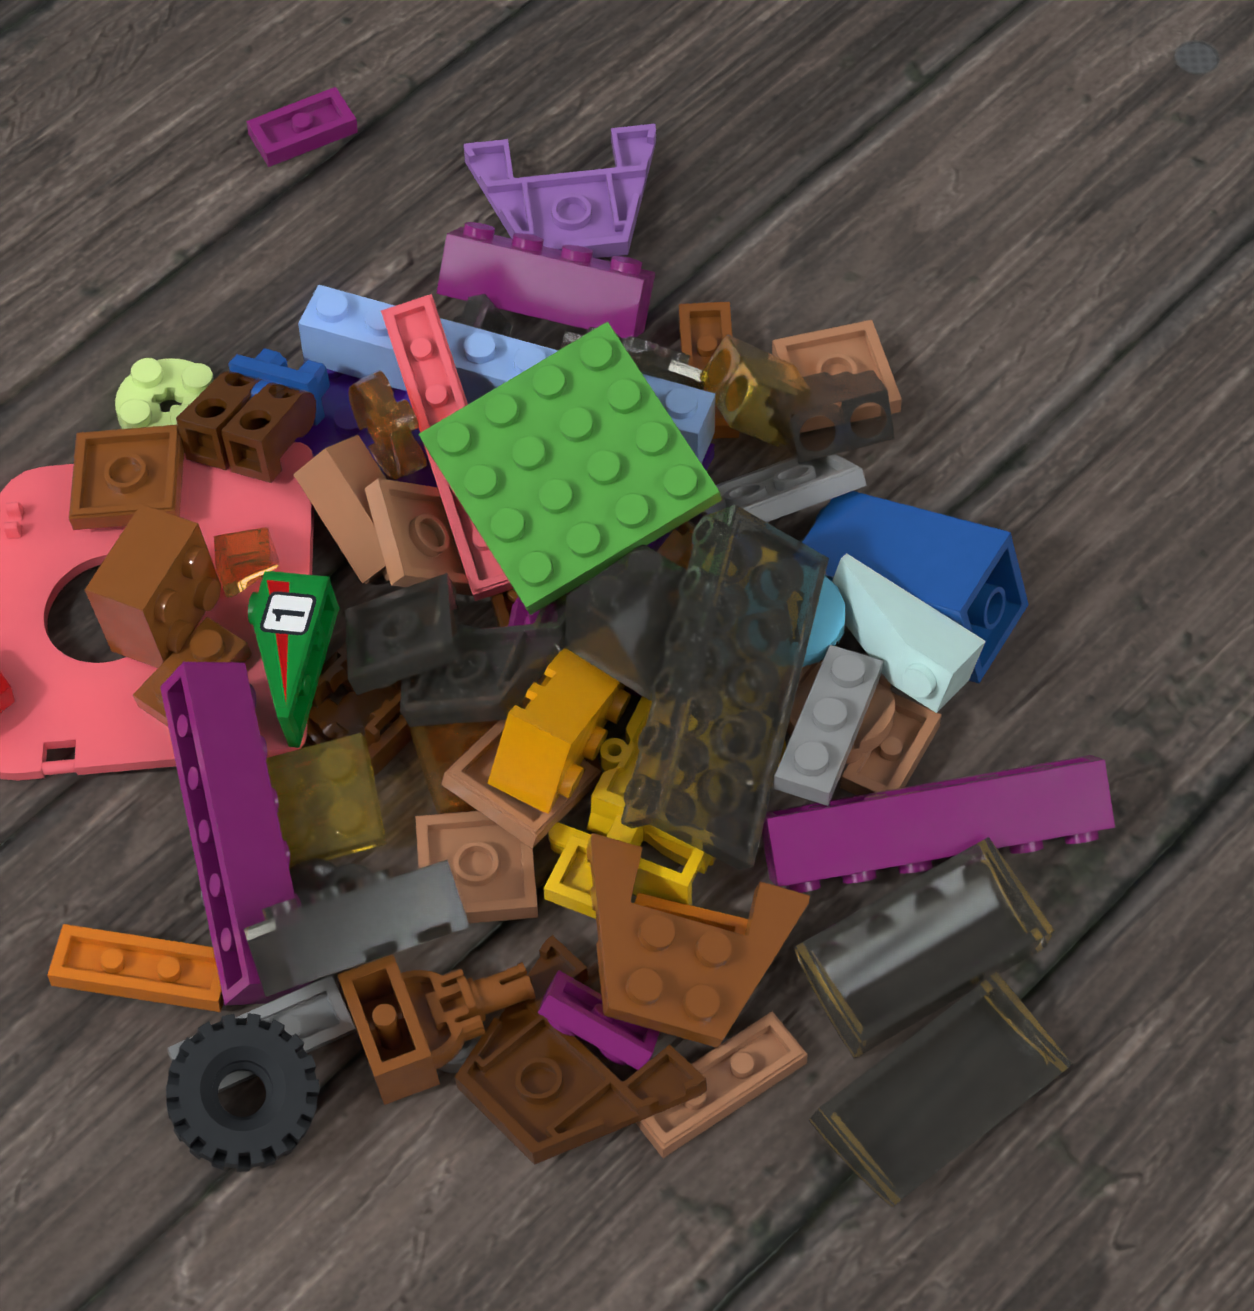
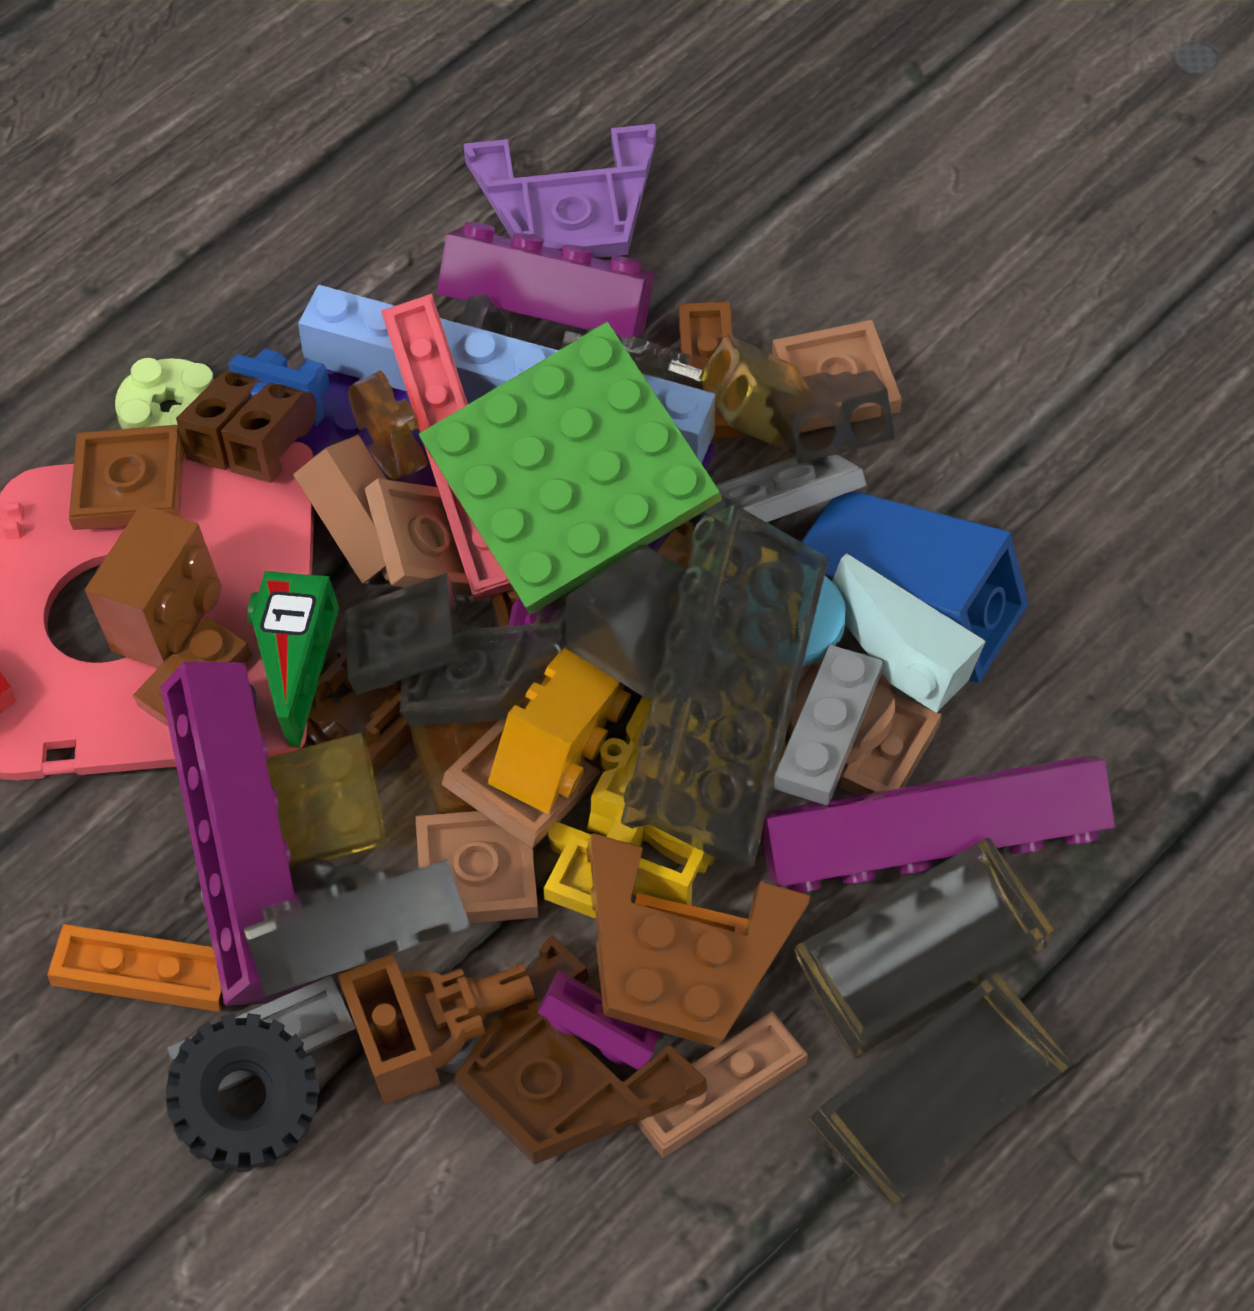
(243, 558): clear orange slope -> none
(302, 126): magenta plate -> none

